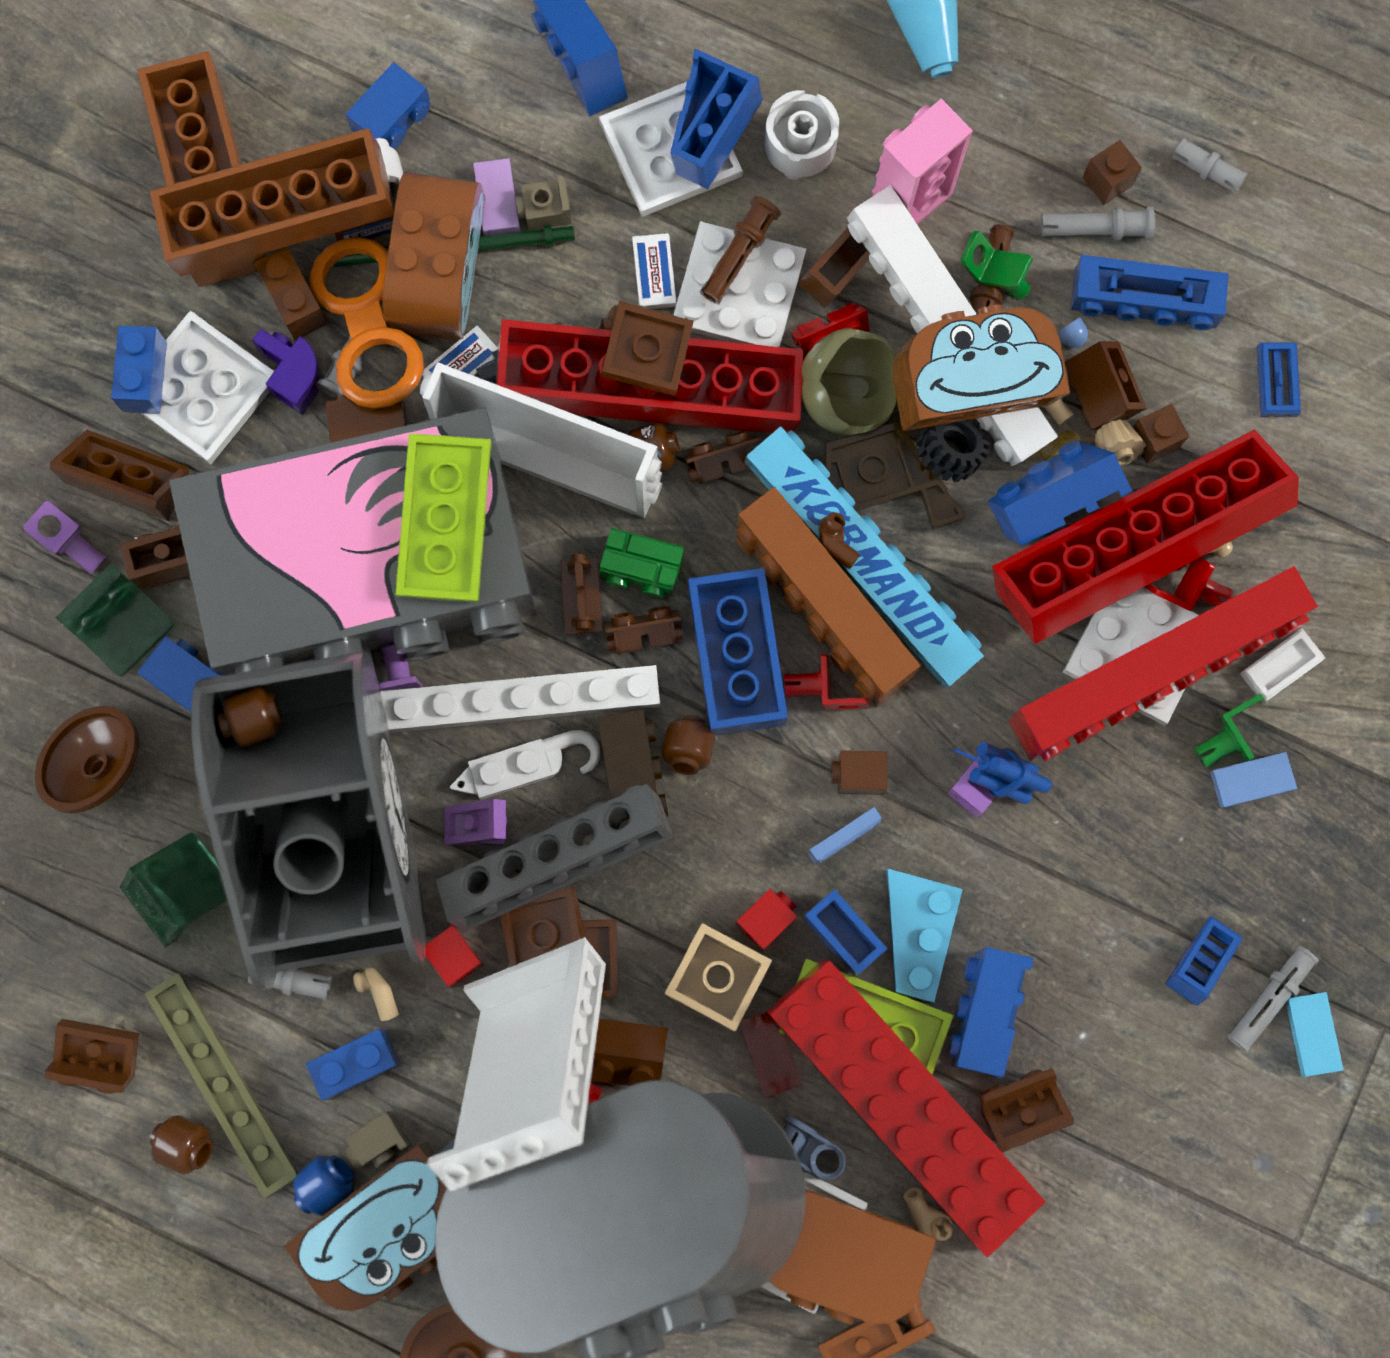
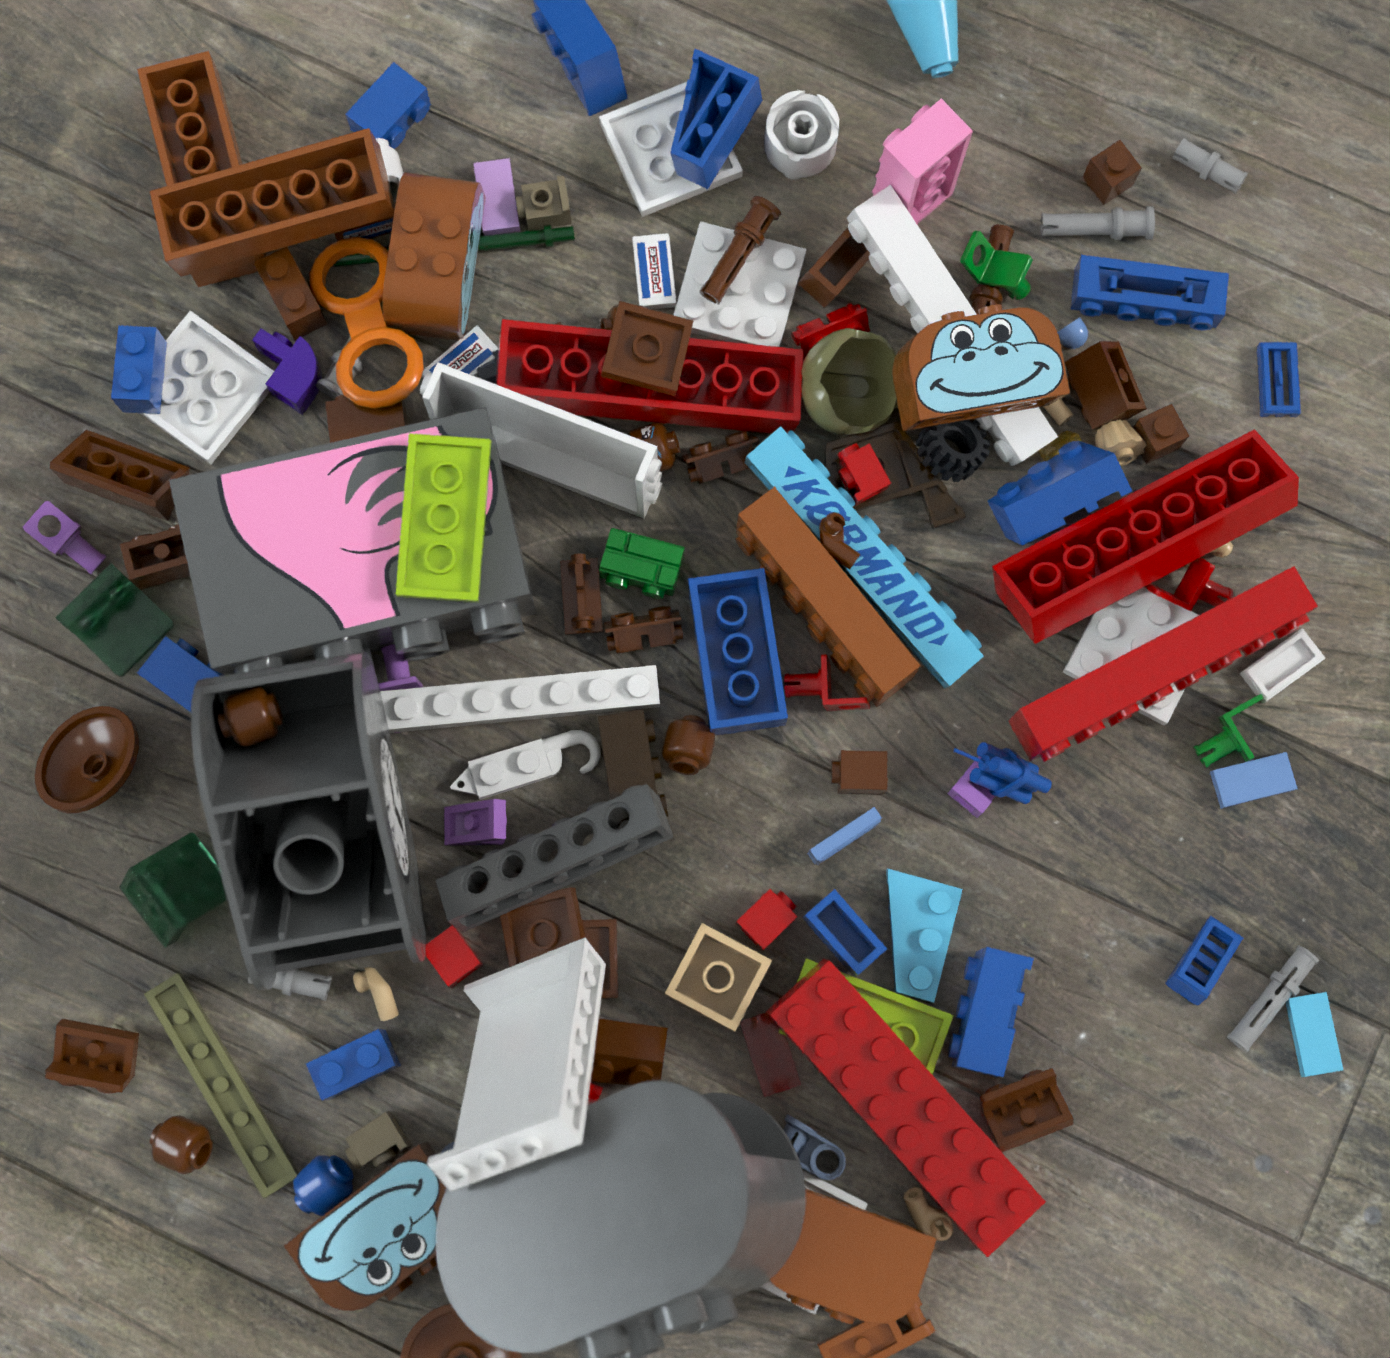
(862, 472): none -> red brick

